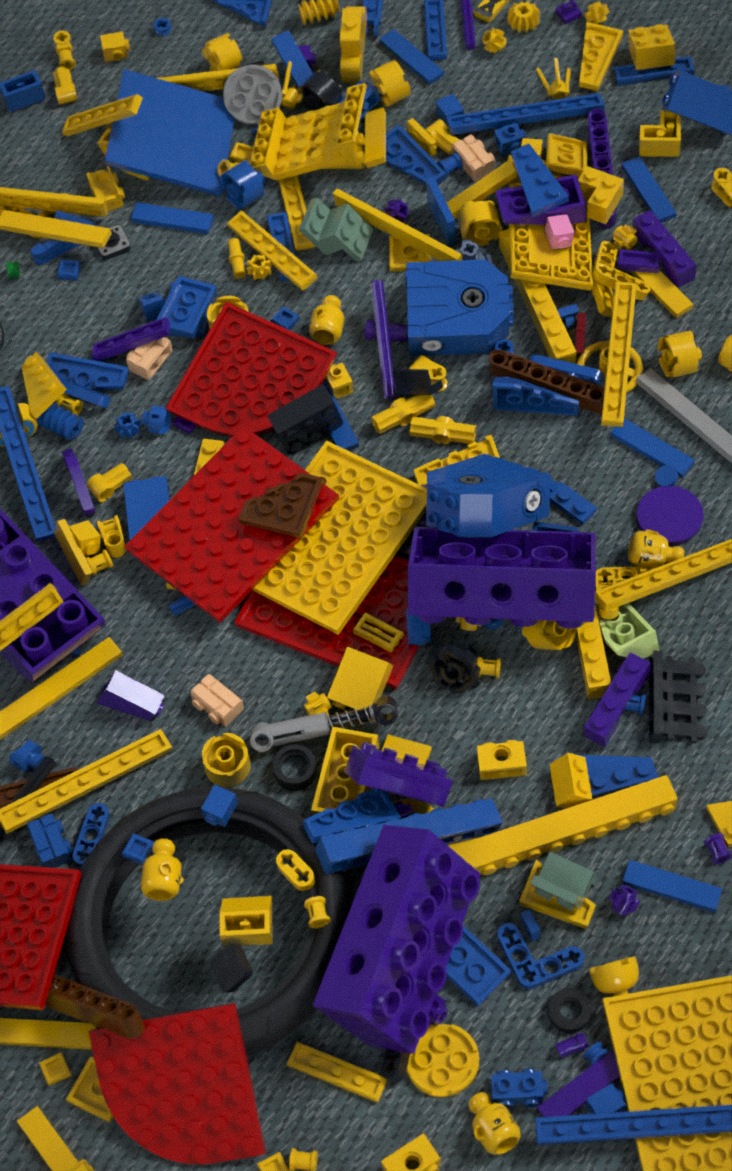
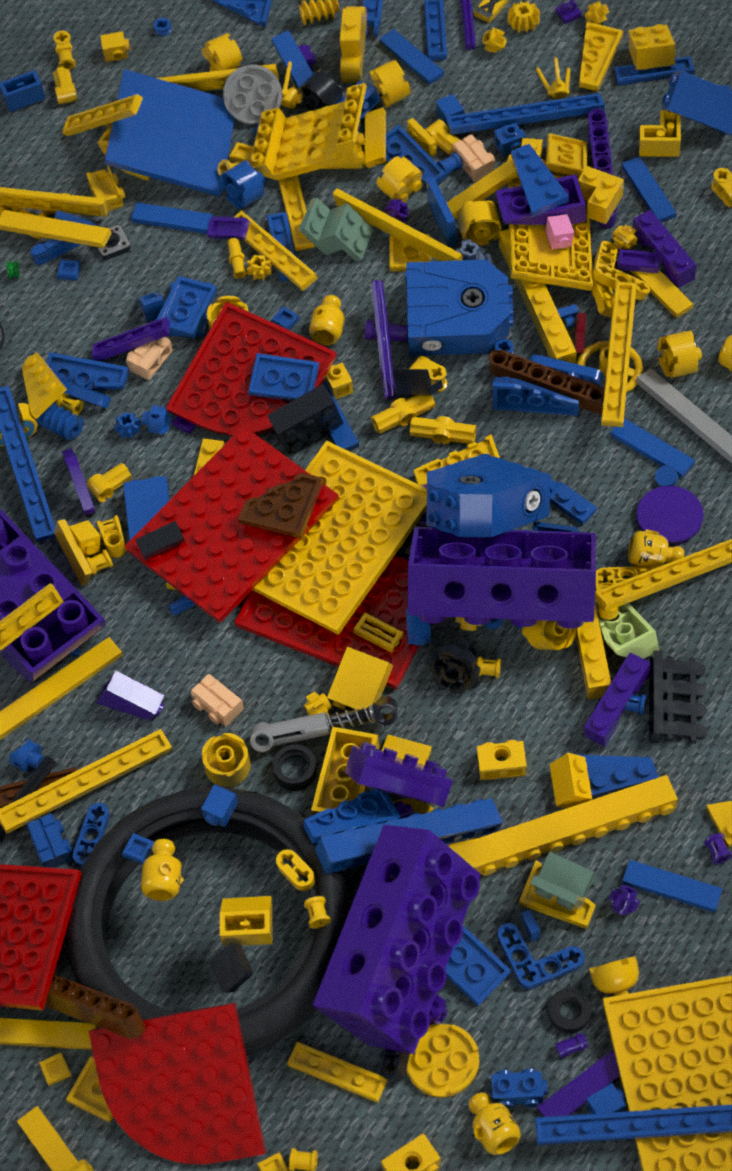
(160, 540): none -> black tile
(228, 228): none -> dark purple tile
(282, 377): none -> blue tile
(400, 179): none -> yellow brick
(595, 1053): blue bush -> none

